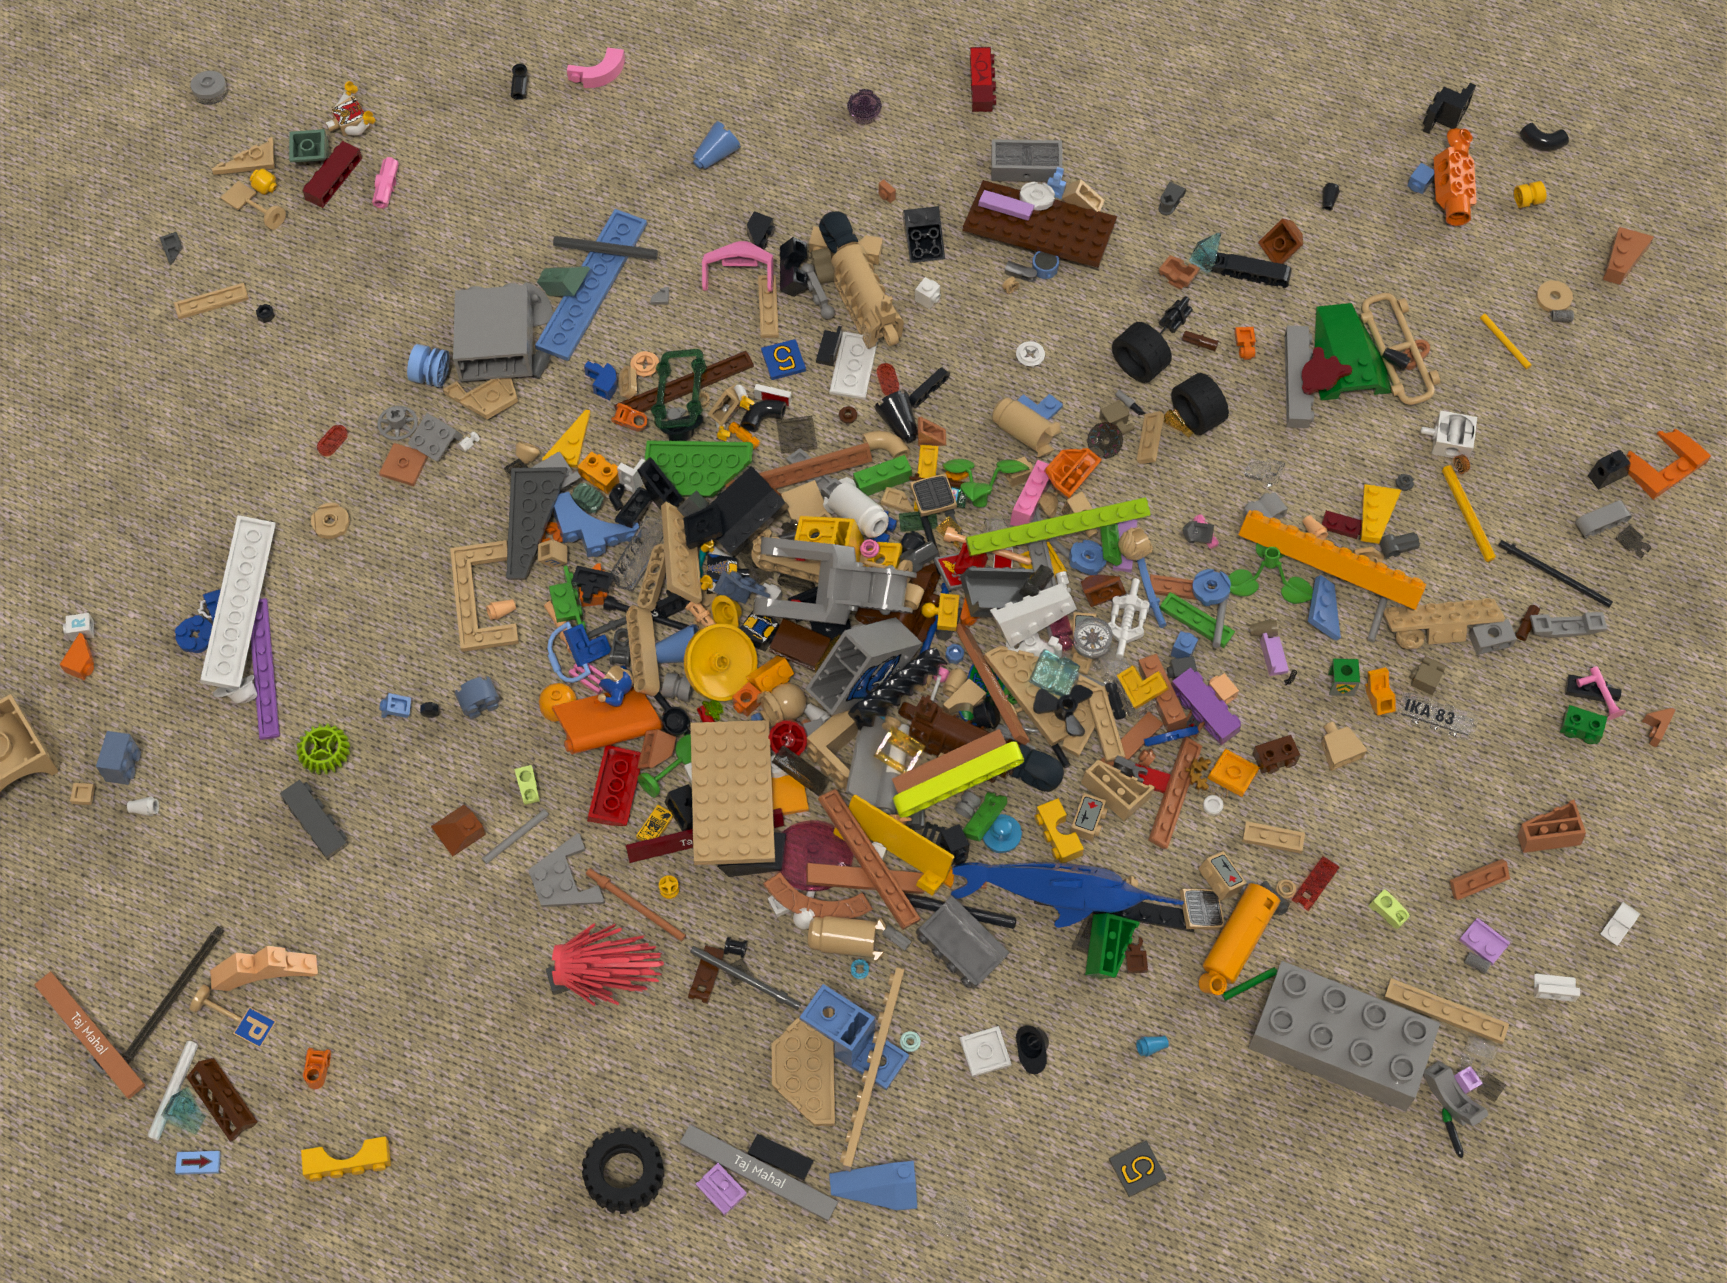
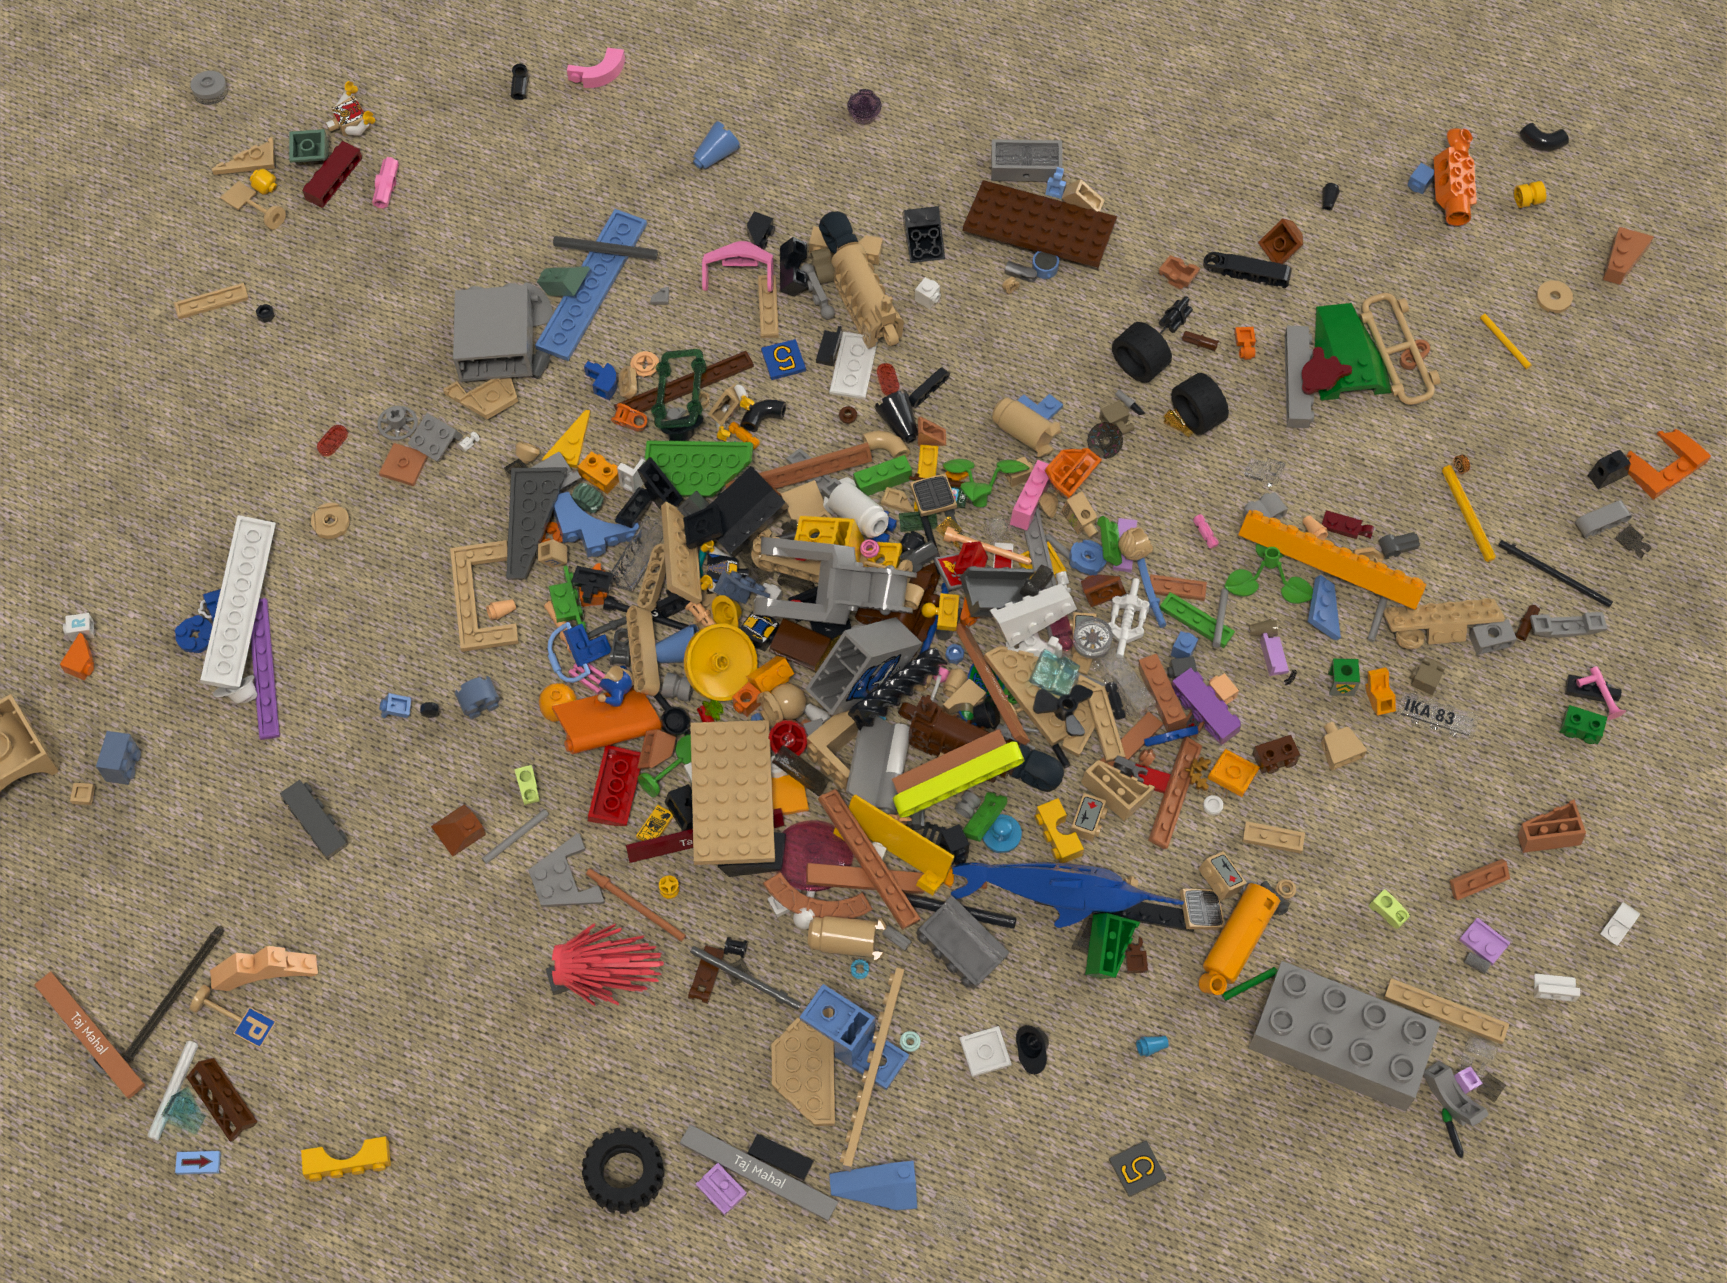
(145, 806): white cone -> none
(171, 246): dark grey tile -> none
(313, 761): lime gear -> none
(316, 1063): orange piece -> none
(428, 365): light blue wheel -> none
(616, 495): black arm -> none
(764, 392): white tile -> none
(796, 434): clear smoke tile -> none
(886, 191): nougat plate -> none
(889, 722): tan bush -> none
(905, 744): clear yellow tile -> none
(981, 79): brick -> none
(1006, 205): lavender tile -> none
(1030, 347): white gear -> none
(1038, 194): white tile -> none
(1057, 526): lime plate -> none
(1141, 690): yellow plate -> none
(1150, 437): tan plate -> none
(1171, 198): dark grey piece -> none
(1198, 532): dark grey tile -> none
(1206, 252): clear light blue slope -> none
(1211, 596): medium blue plate -> none
(1316, 883): clear red plate -> none
(1376, 511): yellow wing -> none
(1397, 359): black cone -> none
(1402, 485): dark grey plate -> none
(1448, 107): black bracket -> none
(1448, 431): white piece -> none
(1569, 315): light grey piece -> none
(1659, 721): nougat slope -> none

